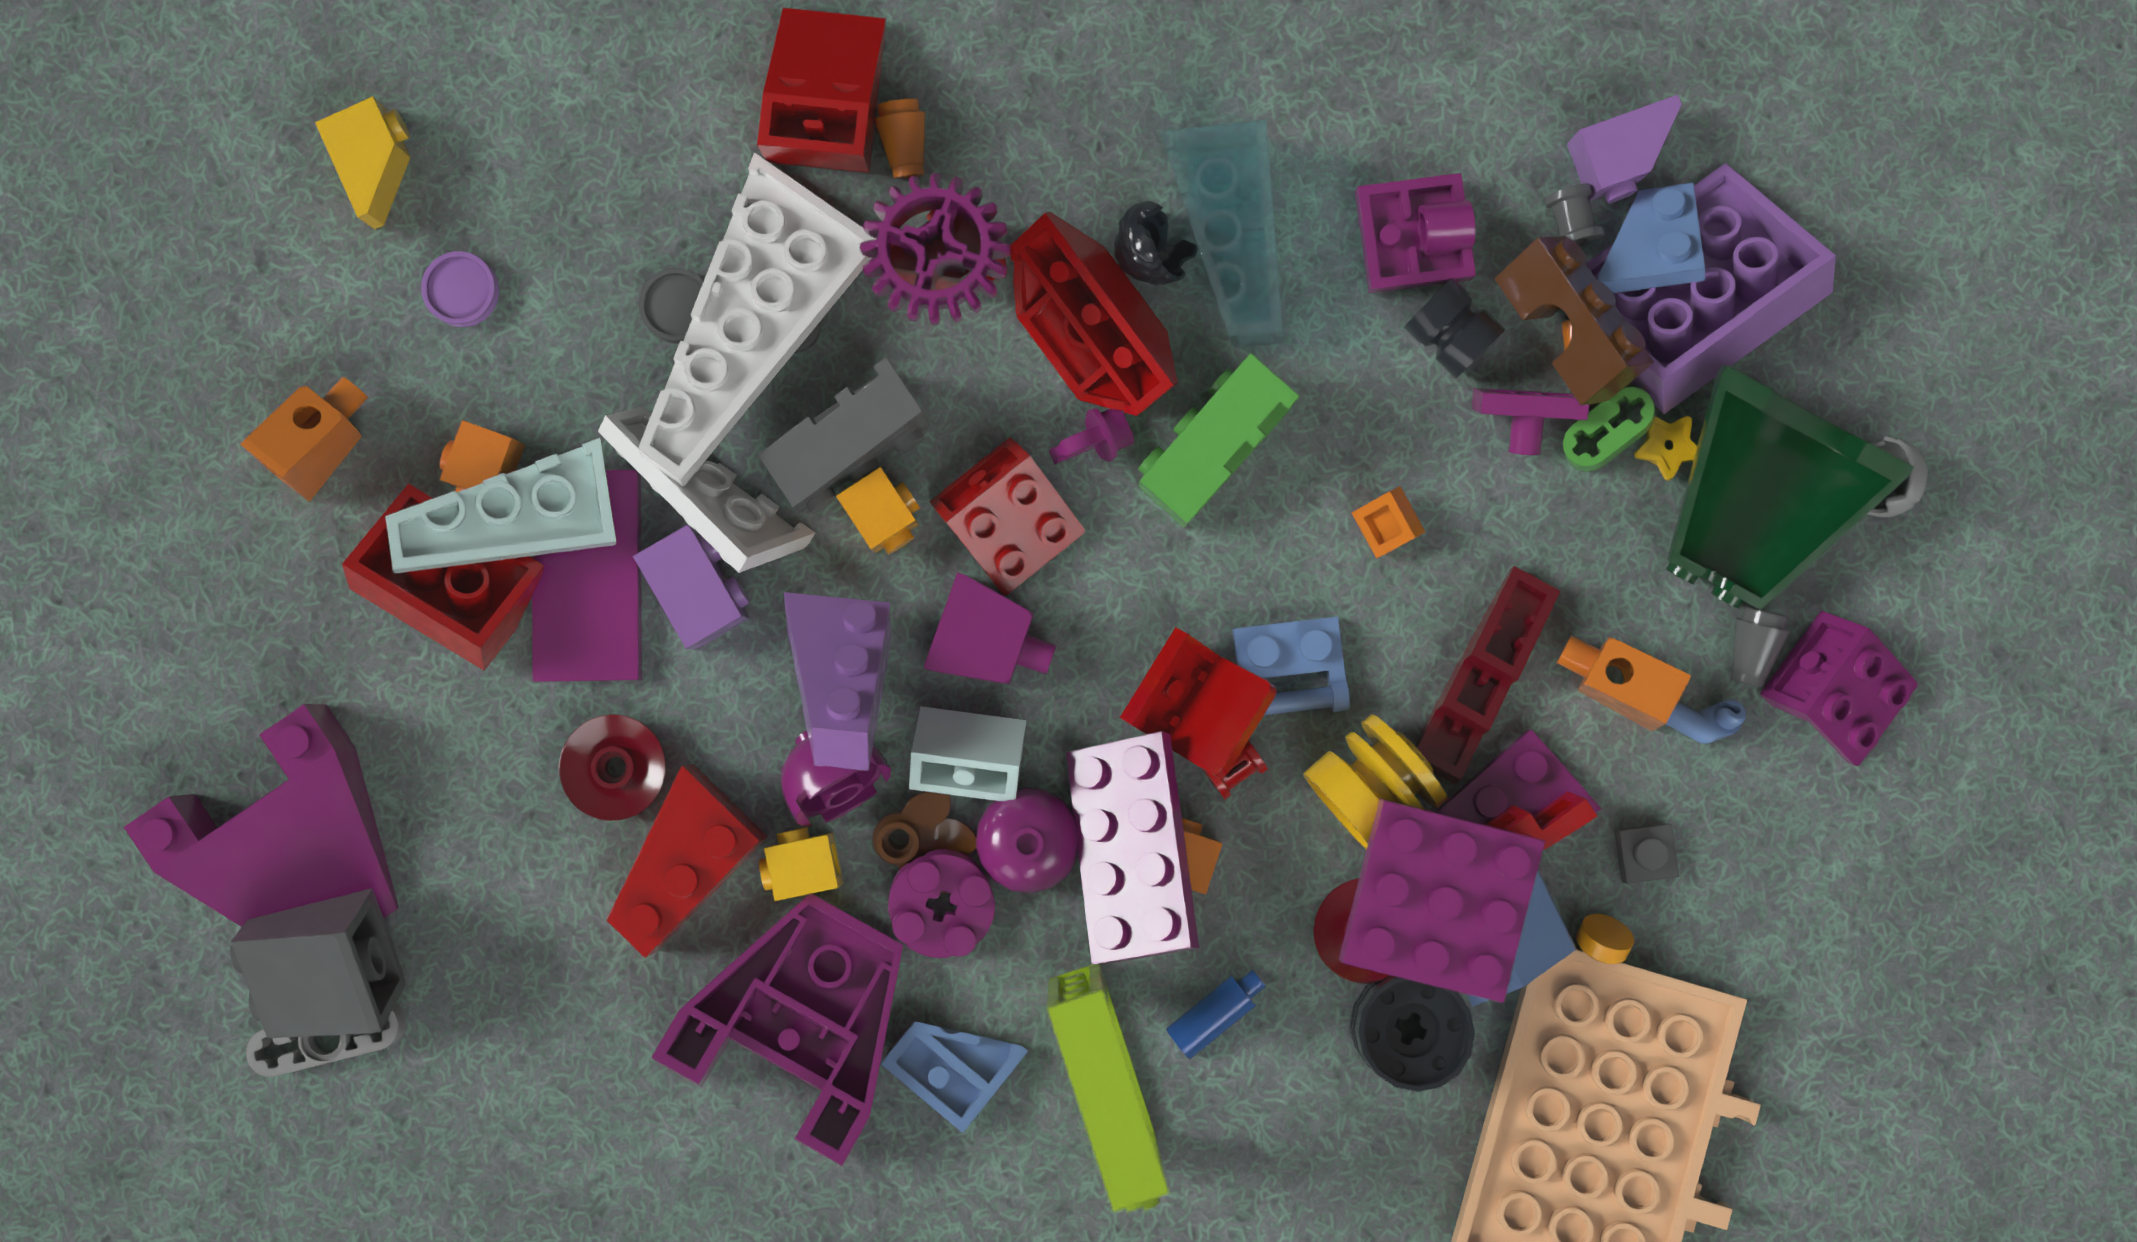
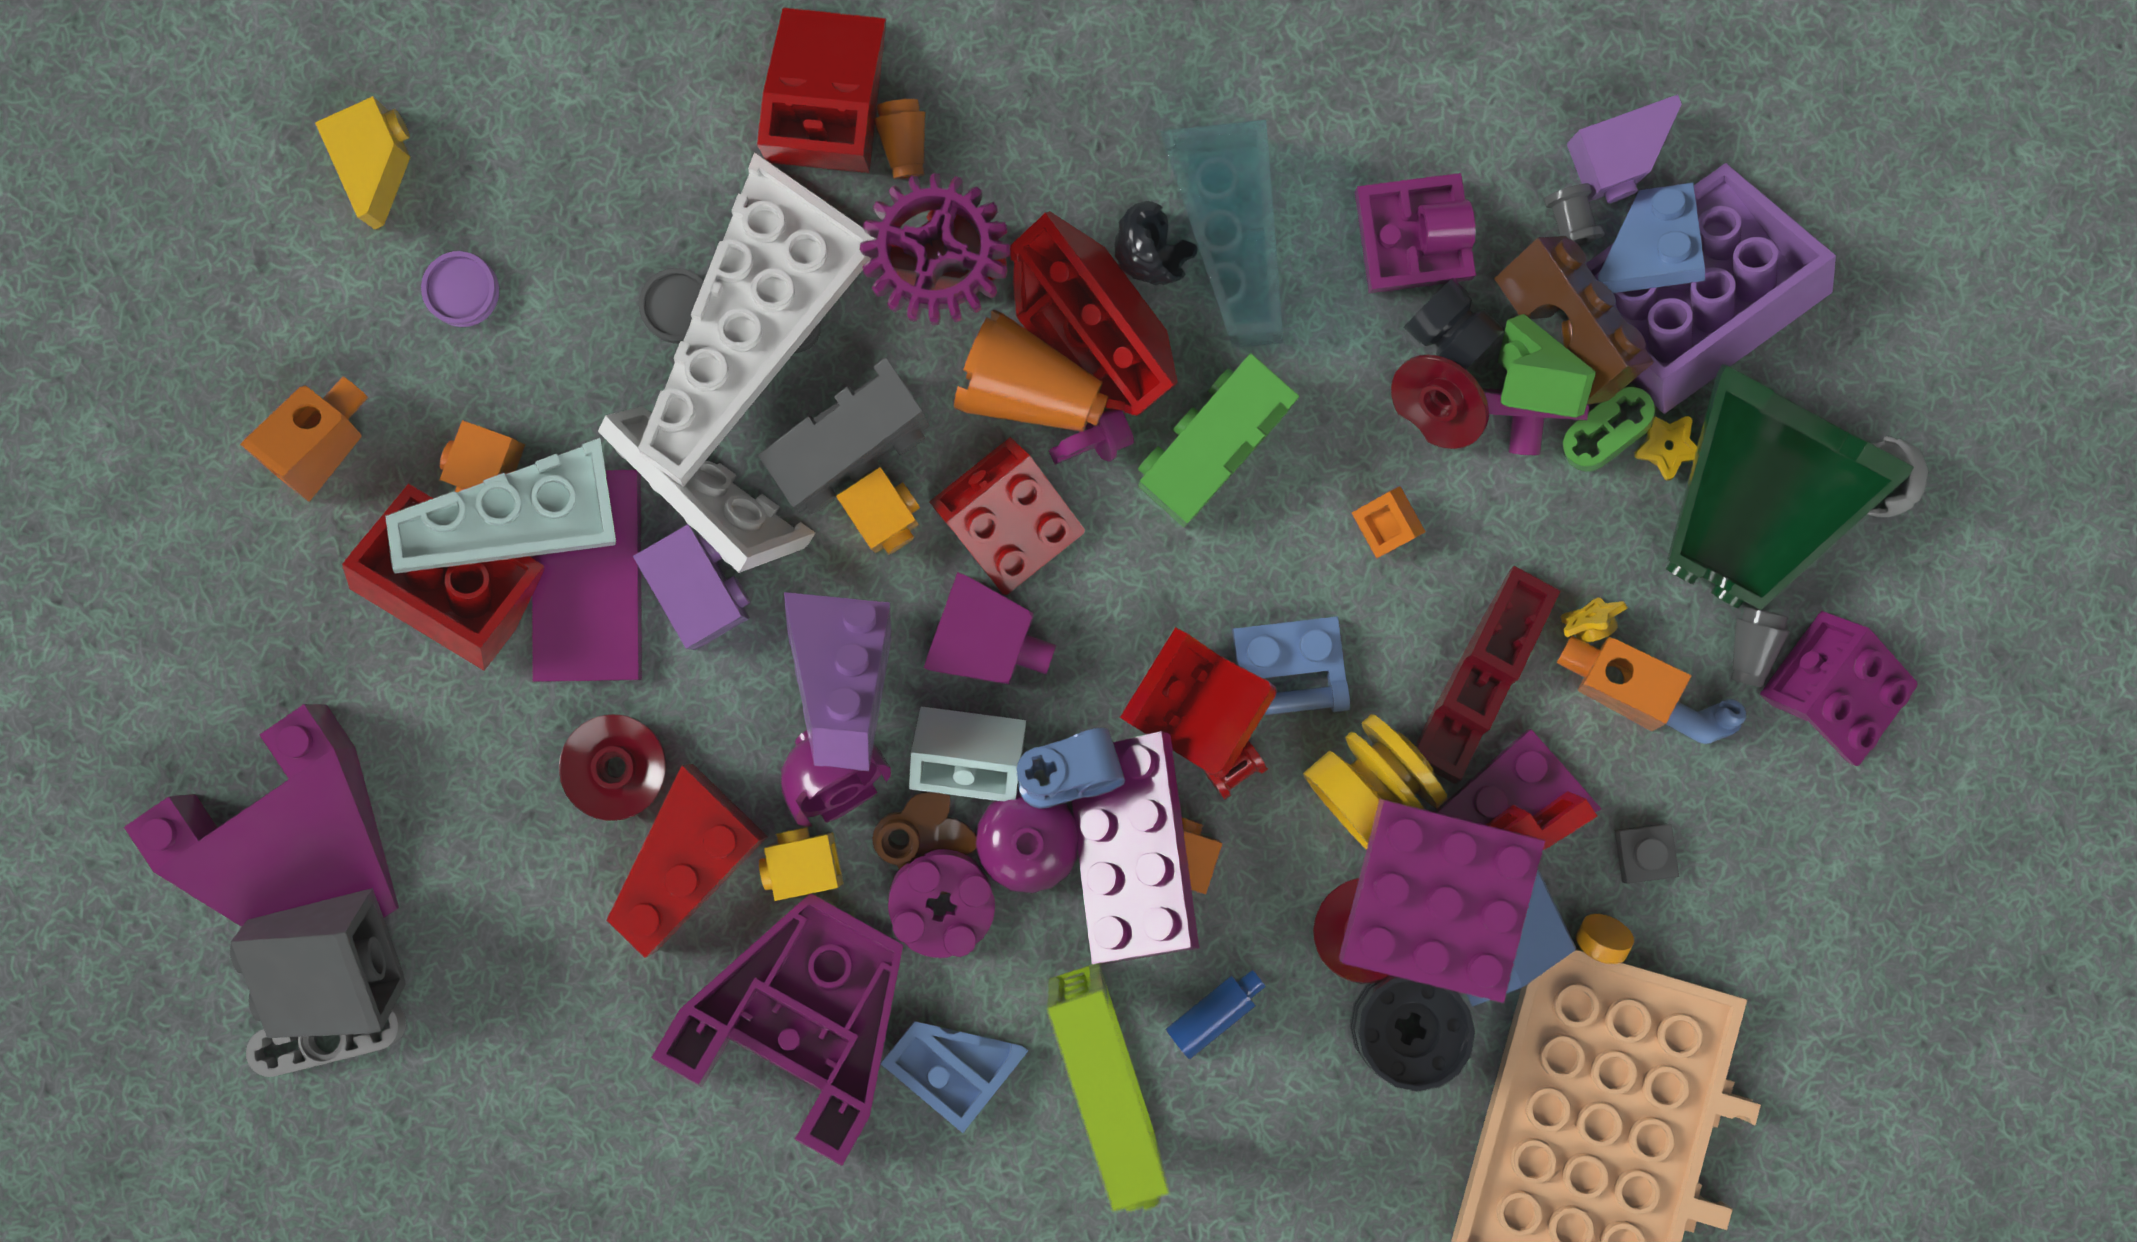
(1026, 380): none -> orange cone
(1076, 767): none -> medium blue piece
(1440, 400): none -> dark red dish
(1542, 371): none -> bright green slope
(1593, 620): none -> yellow plate

